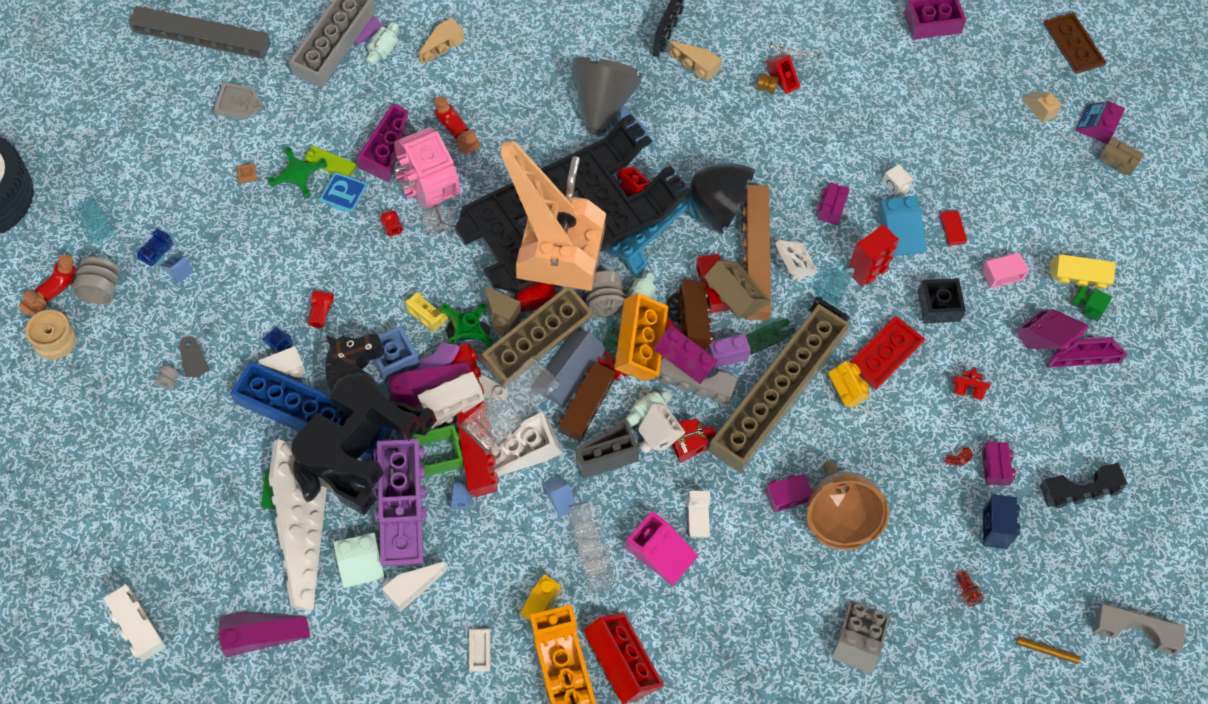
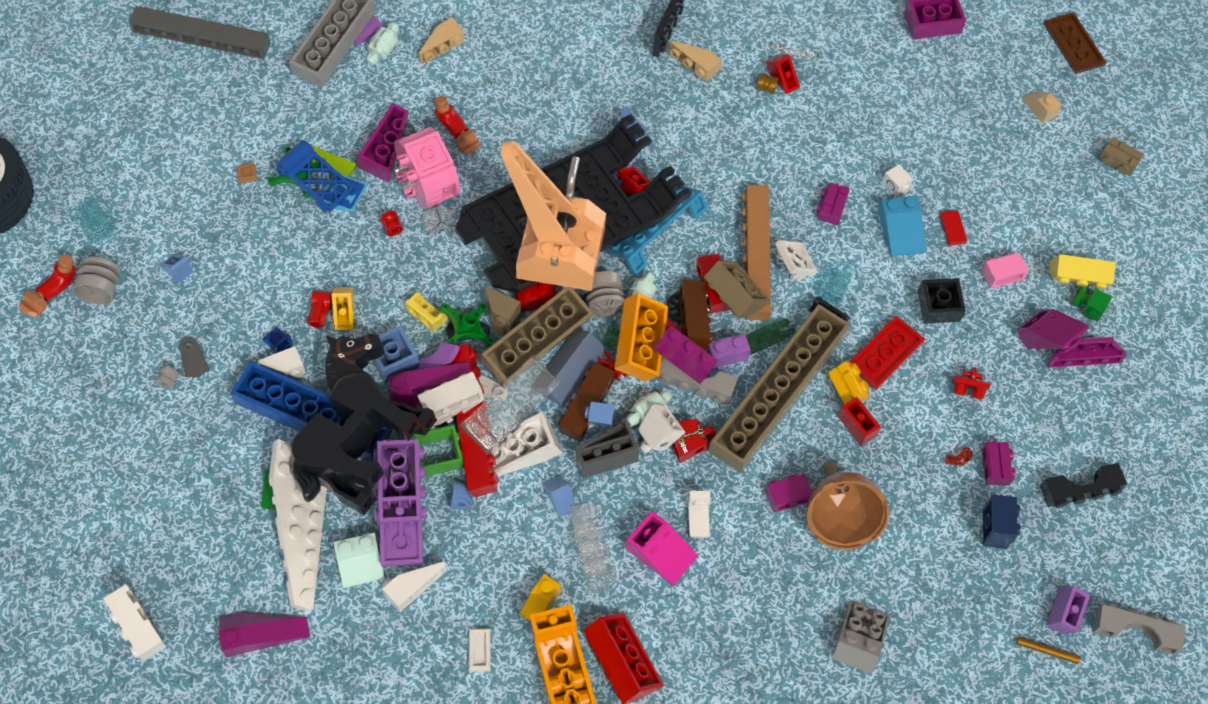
(50, 334): tan wheel -> none
(155, 248): clear blue leg -> none
(237, 102): light grey plate -> none
(298, 159): none -> blue piece
(343, 308): none -> yellow slope
(600, 414): none -> medium blue slope
(603, 90): dark grey cone -> none
(720, 192): black piece -> none
(859, 421): none -> red brick
(873, 255): red brick -> none
(971, 592): clear red piece -> none
(1068, 610): none -> medium lavender brick
(1100, 120): magenta slope -> none

